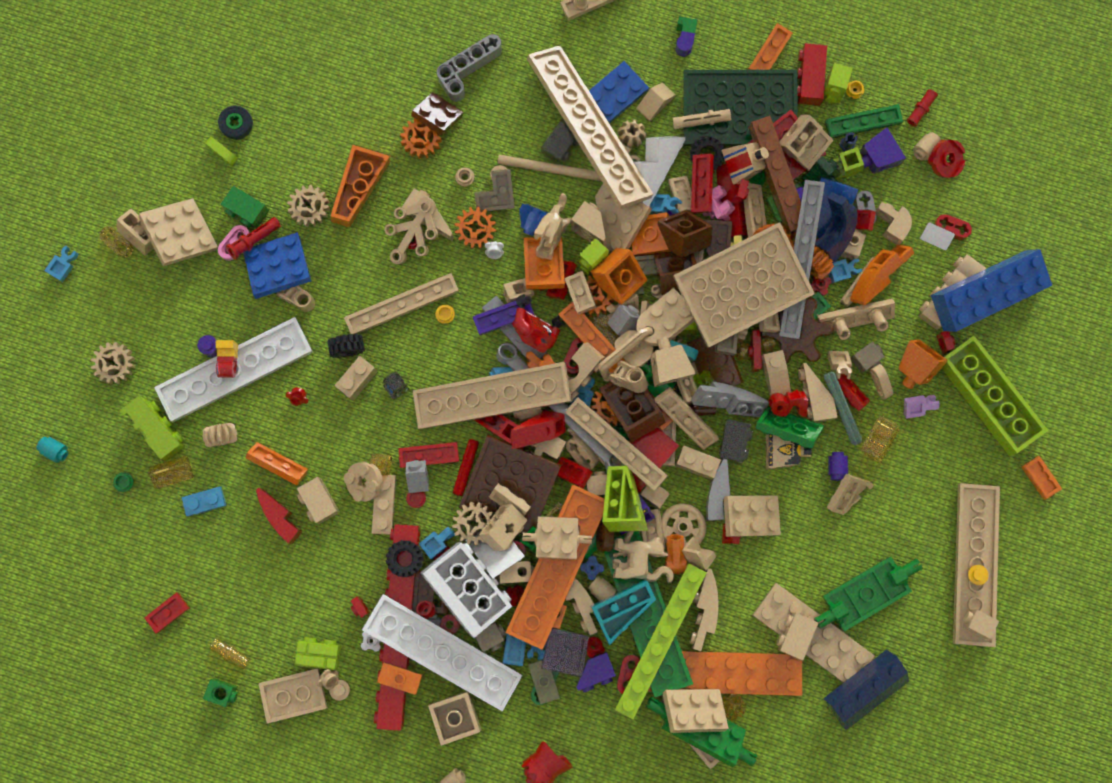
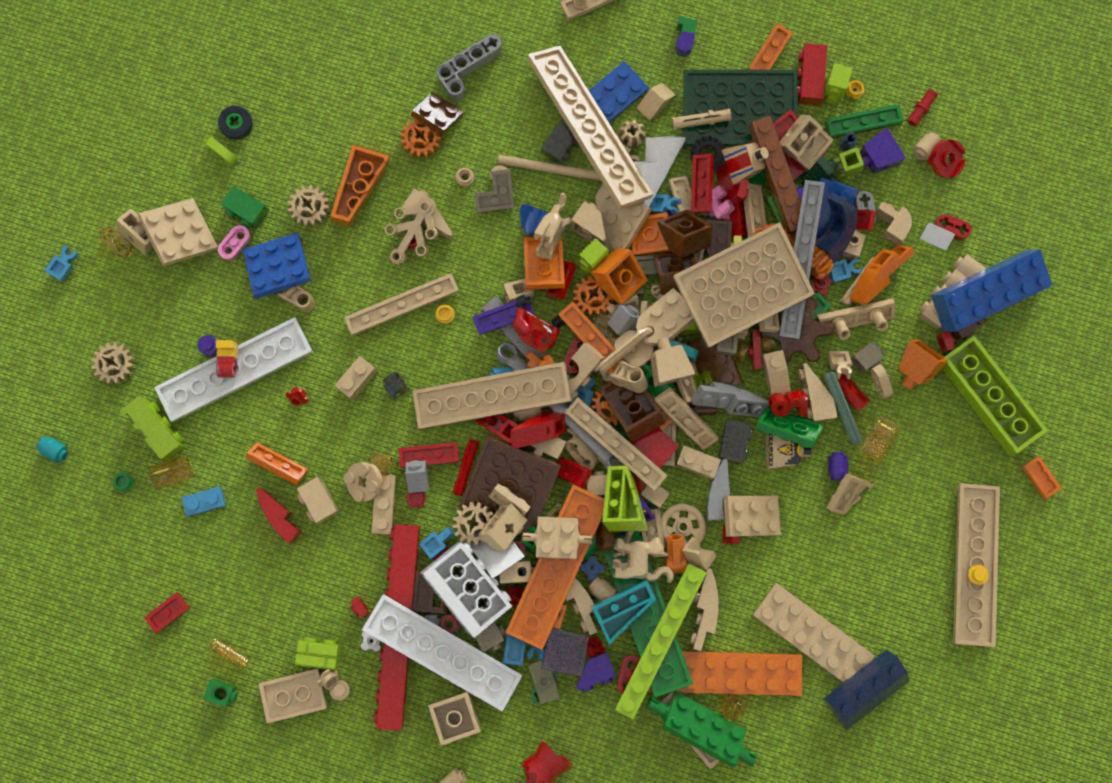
(219, 435): tan gear -> none
(246, 242): red pin -> none
(346, 346): black tyre -> none
(399, 678): orange plate -> none
(415, 565): black tyre -> none
(422, 606): red plate -> none
(476, 219): orange gear -> none
(494, 249): white plate -> none
(580, 292): tan plate -> none
(695, 710): tan plate -> none
(797, 635): tan brick -> none
(867, 593): green plate -> none
(918, 405): lavender plate -> none
(968, 331): none -> reddish brown plate
(980, 623): tan brick -> none

